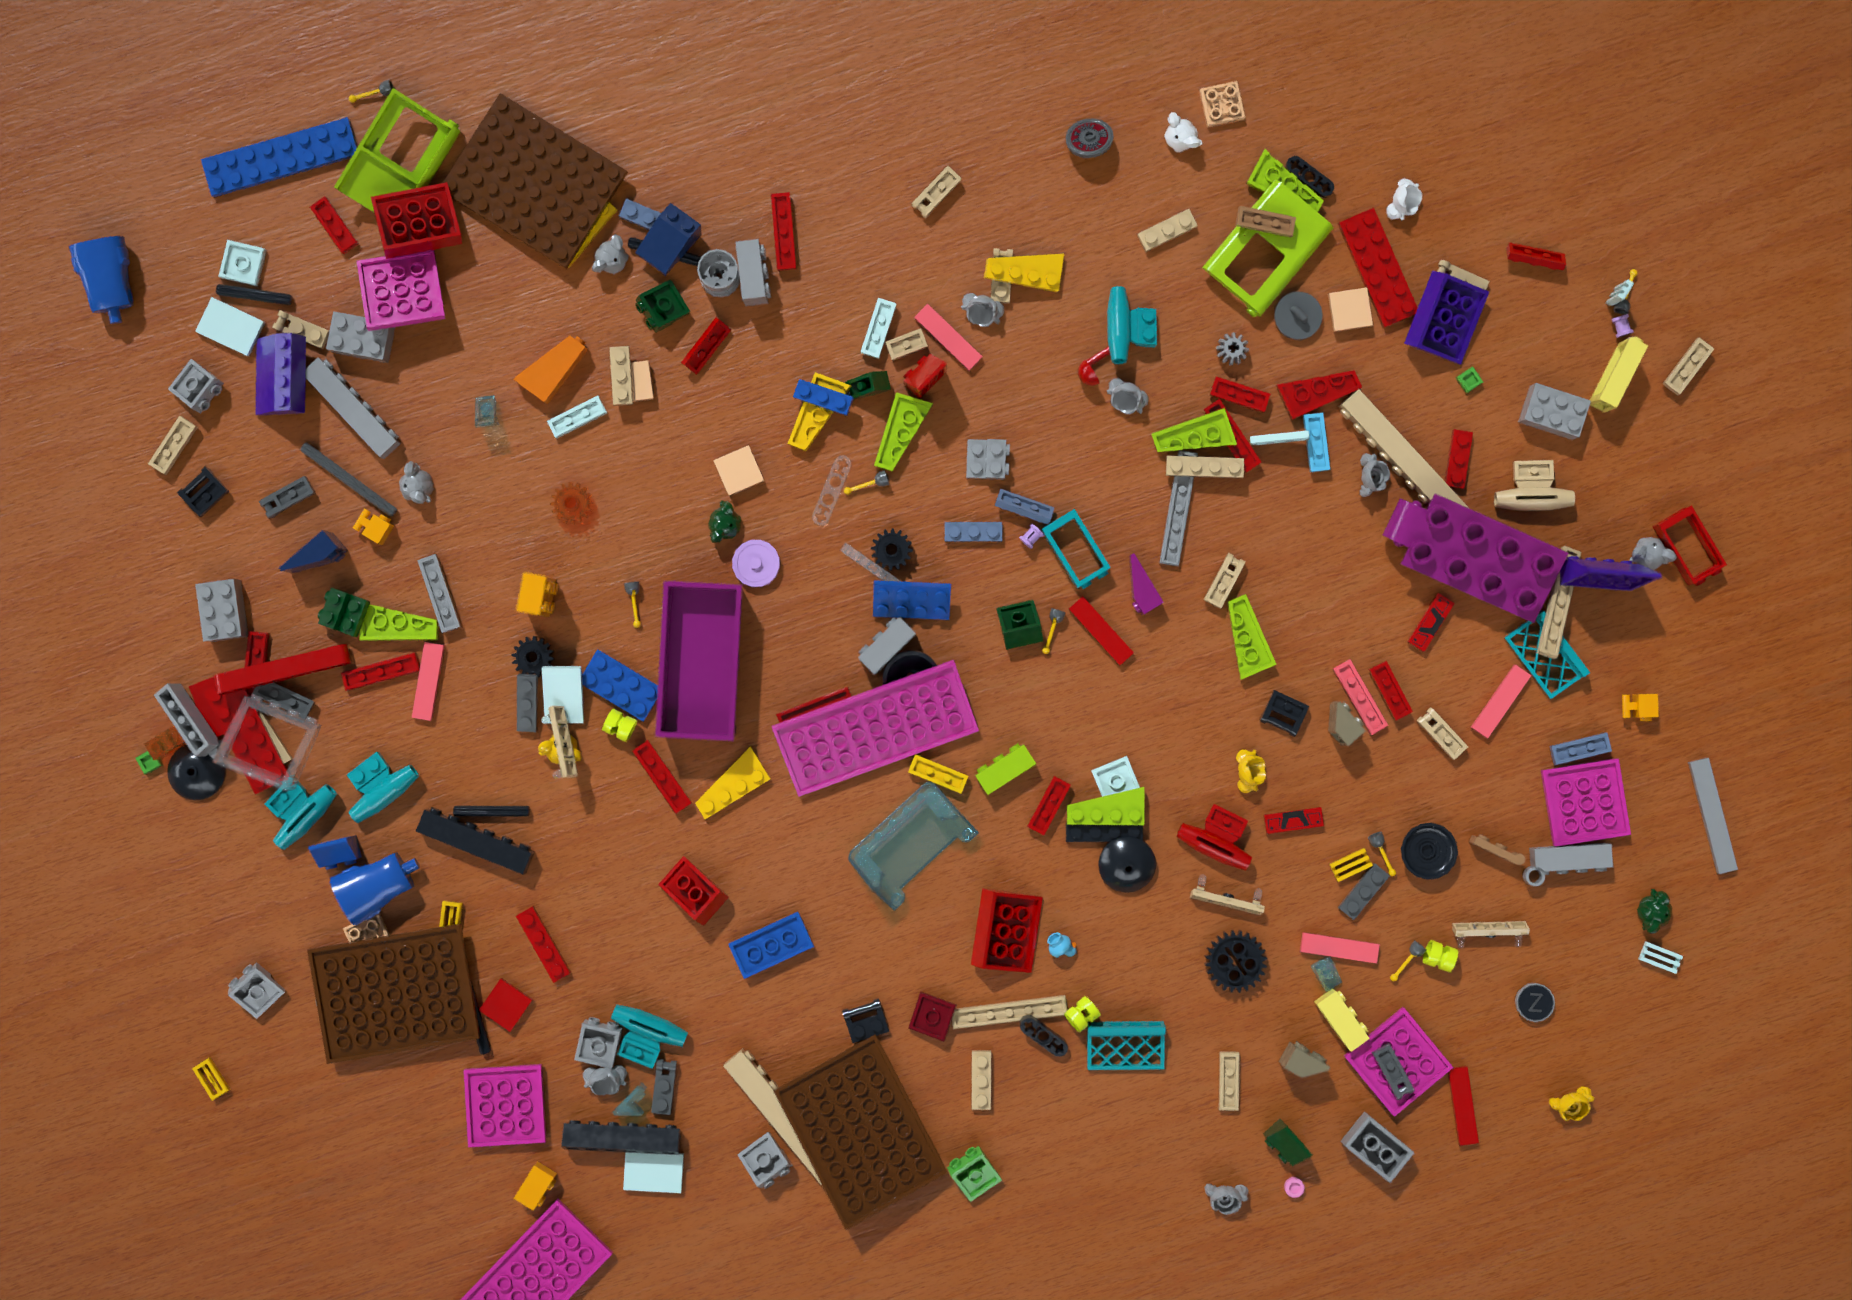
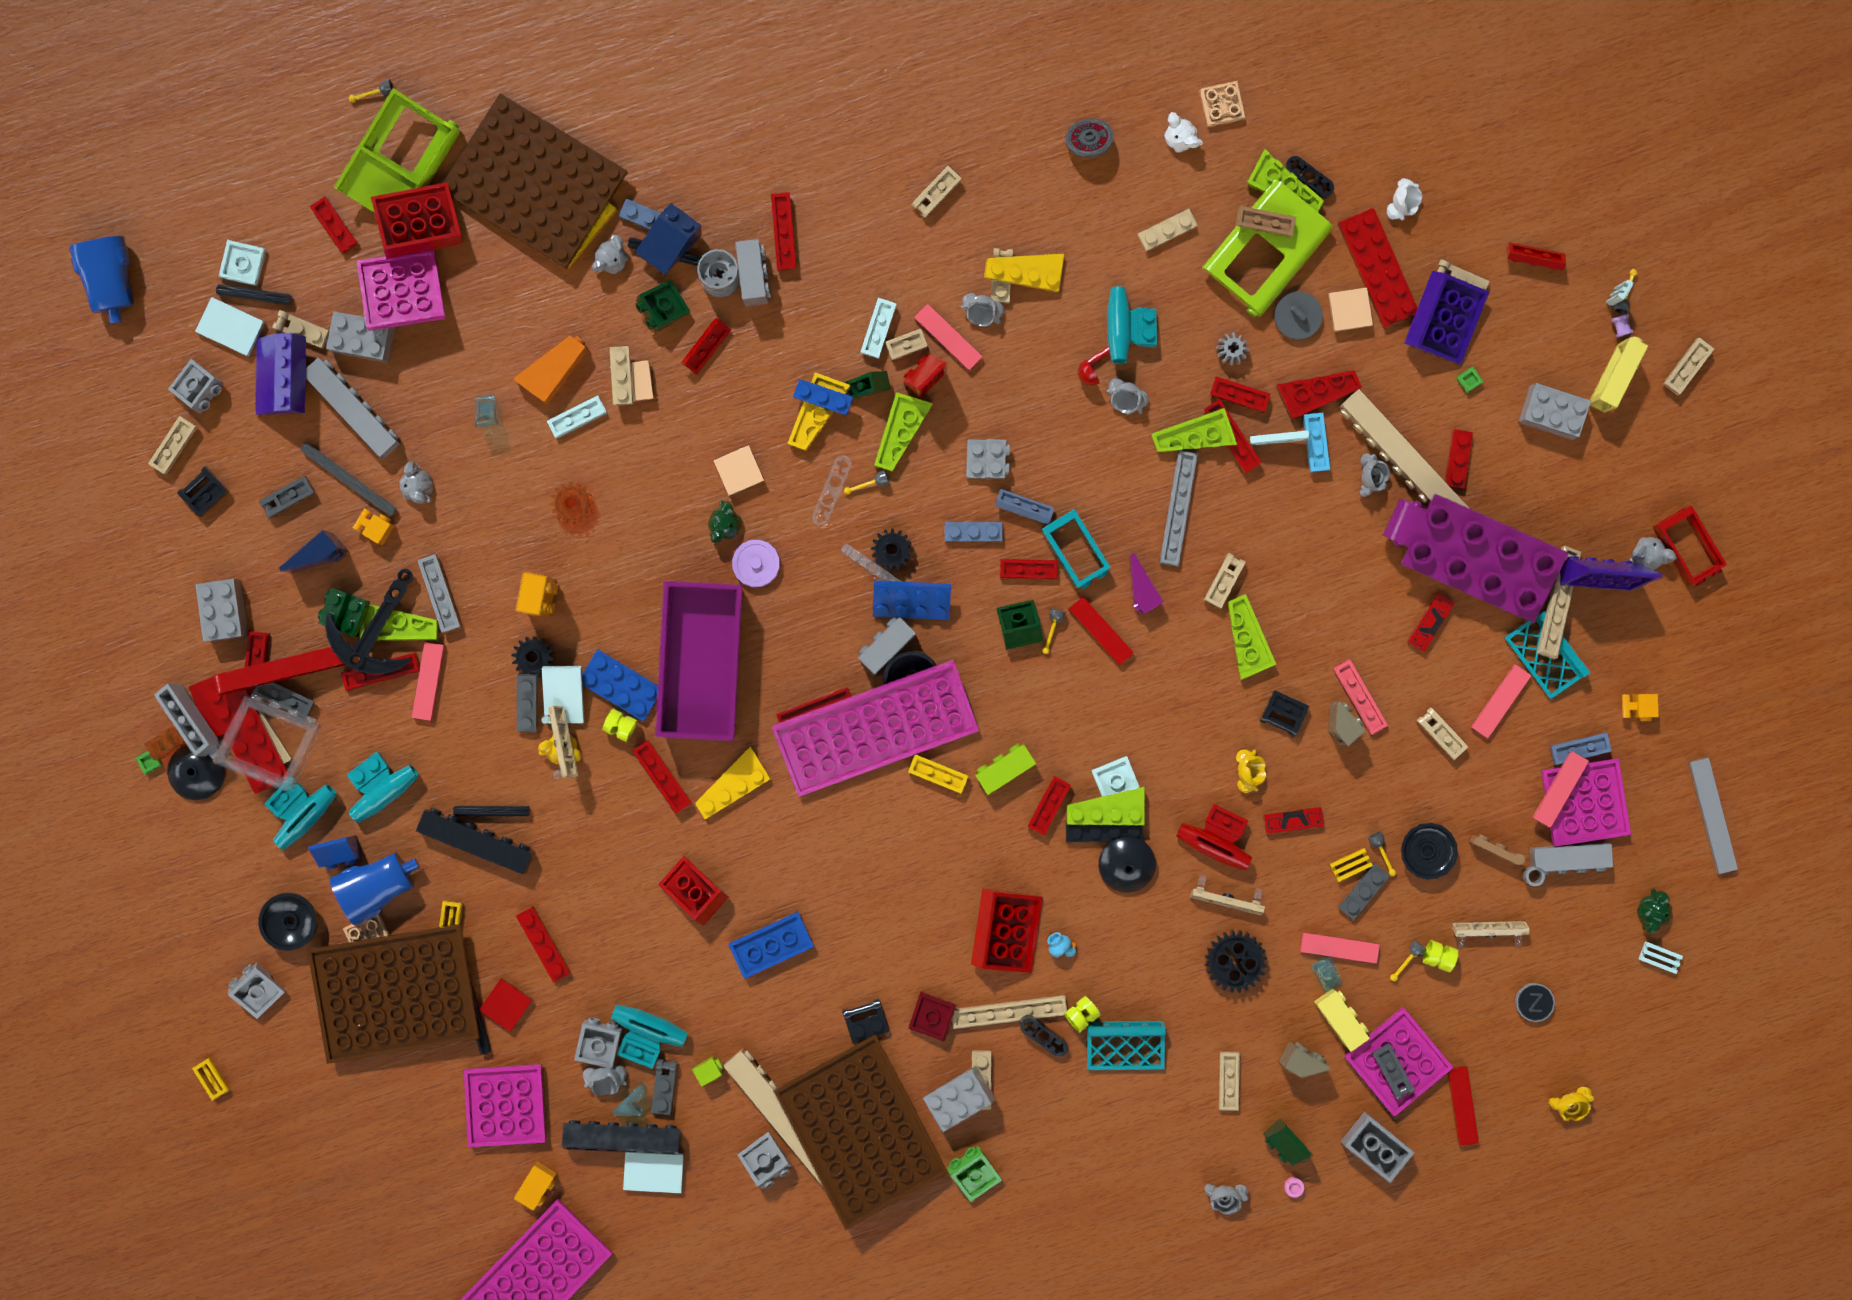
(275, 923): none -> black dish
(279, 157): blue plate -> none
(368, 638): none -> black piece
(632, 589): hinge -> none
(708, 1070): none -> lime brick
(909, 842): clear light blue windscreen -> none
(959, 1098): none -> light grey brick
(1028, 569): none -> red tile
(1031, 536): lavender bush -> none
(1204, 467): tan plate -> none
(1390, 690): red plate -> none
(1534, 489): tan plate -> none
(1560, 789): none -> coral tile

